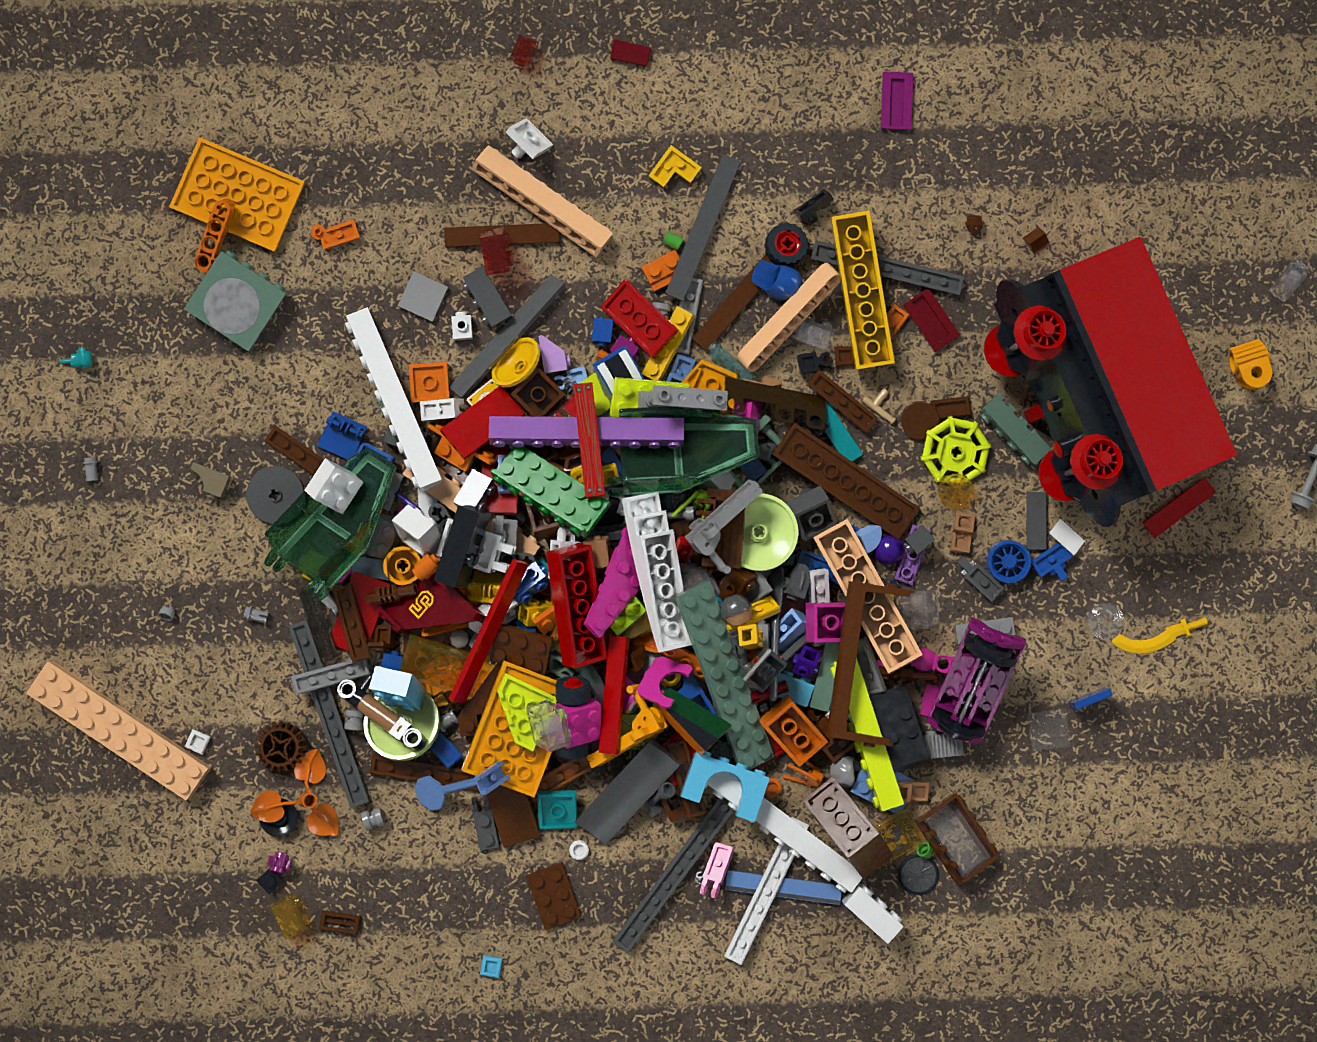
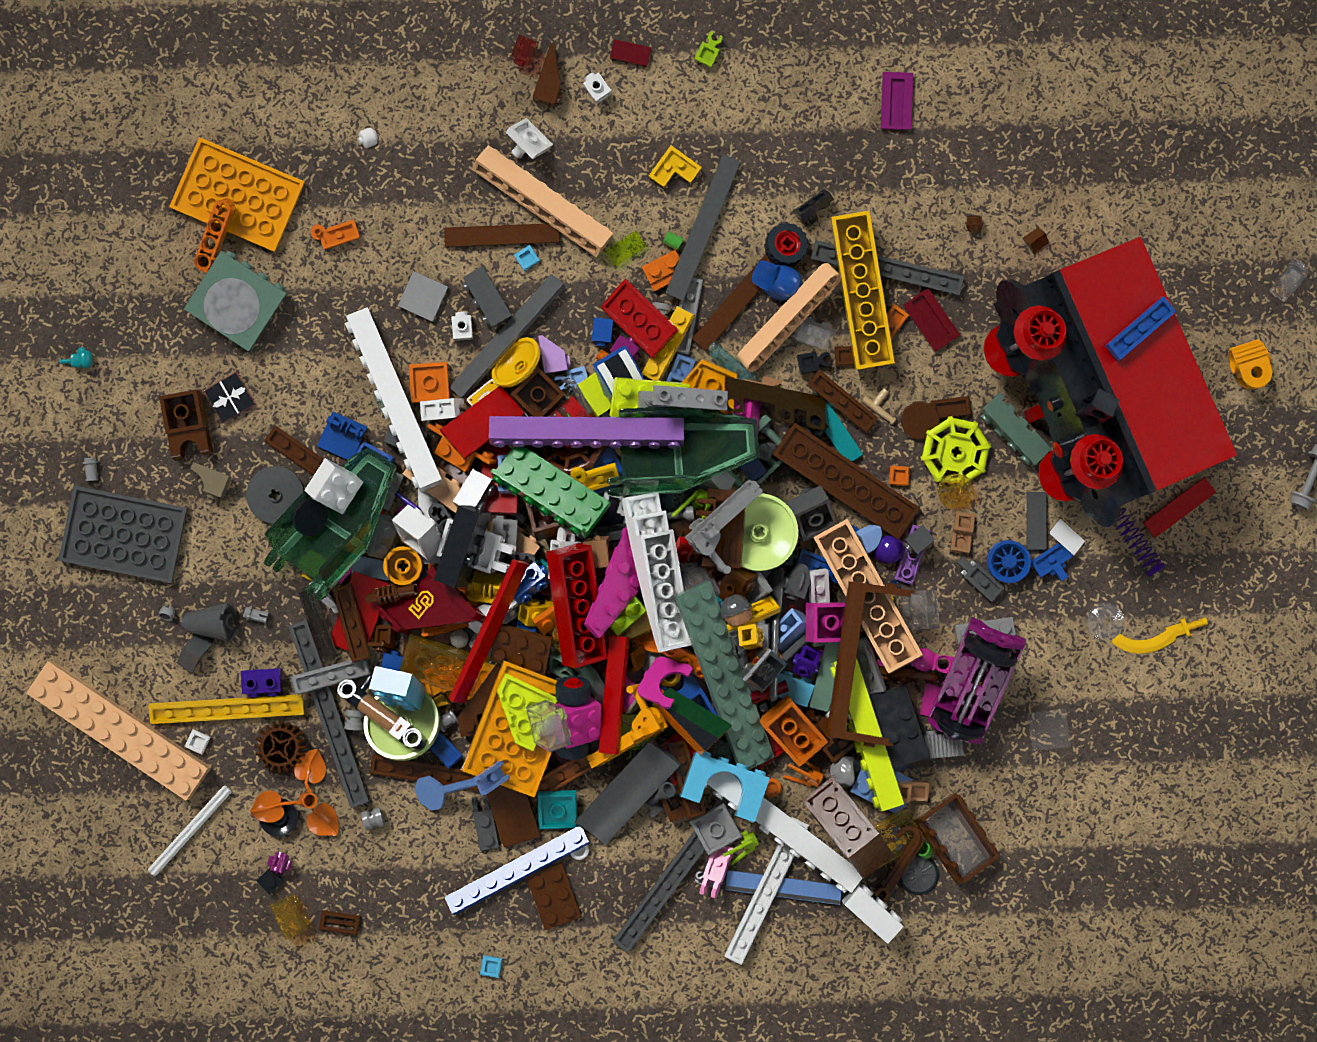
(123, 534): none -> dark grey plate
(182, 427): none -> reddish brown brick
(190, 830): none -> white axle
(194, 652): none -> dark grey slope
(212, 622): none -> dark grey cone
(226, 709): none -> yellow plate
(229, 397): none -> black tile
(261, 681): none -> dark purple brick
(309, 516): none -> black tile
(367, 137): none -> white piece
(426, 566): orange brick -> none
(495, 251): clear red brick -> none
(517, 870): none -> plate
(526, 258): none -> medium azure tile
(548, 84): none -> reddish brown slope
(588, 440): red tile -> none
(600, 93): none -> white brick
(625, 248): none -> clear neon green tile
(707, 52): none -> lime plate
(716, 829): none -> light grey tile
(748, 842): none -> lime plant
(899, 475): none -> orange tile
(904, 860): none -> reddish brown piece
(1090, 698): blue tile -> none
(1097, 407): none -> black brick
(1140, 328): none -> blue plate
(1158, 566): none -> dark purple piece

